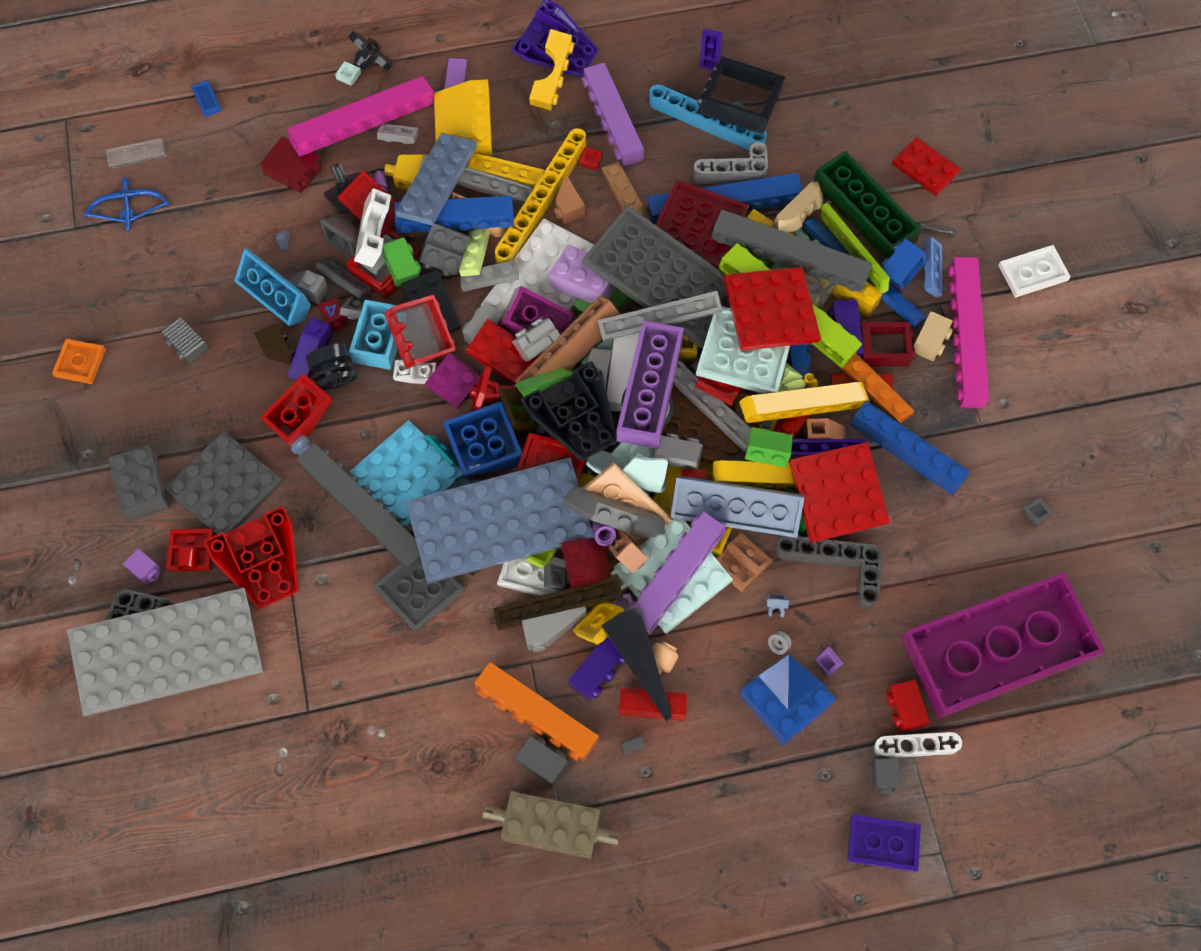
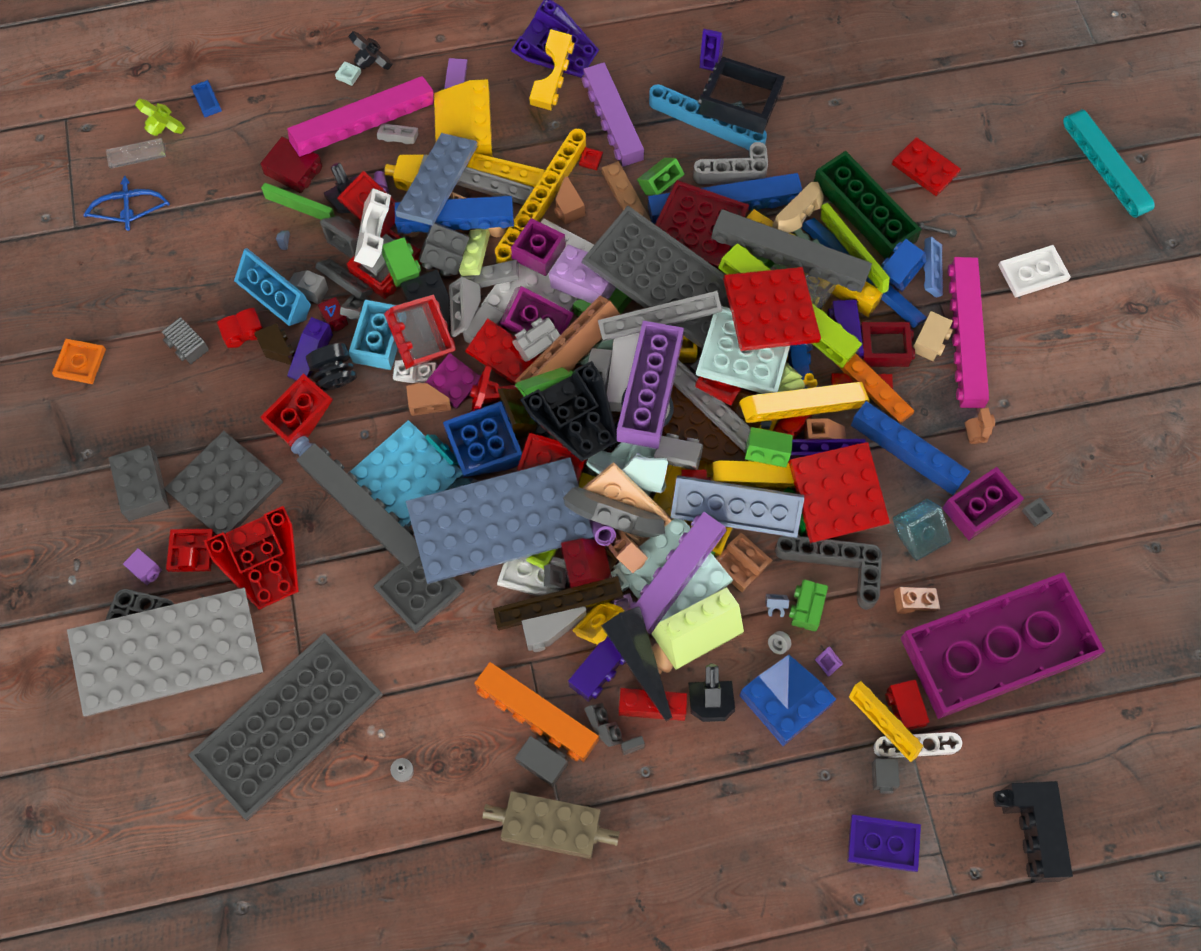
(158, 118): none -> lime plant
(239, 327): none -> red brick
(285, 726): none -> dark grey plate
(297, 202): none -> bright green tile
(406, 772): none -> light grey tile
(426, 399): none -> nougat slope
(463, 304): none -> light grey slope
(538, 247): none -> magenta brick
(608, 732): none -> dark grey slope
(660, 176): none -> bright green brick
(699, 628): none -> yellowish green slope
(712, 698): none -> black piece
(809, 605): none -> bright green brick
(886, 721): none -> yellow plate
(916, 599): none -> nougat plate
(922, 528): none -> clear light blue slope
(980, 428): none -> nougat plate
(982, 503): none -> magenta brick
(1042, 826): none -> black hinge
(1108, 163): none -> teal beam

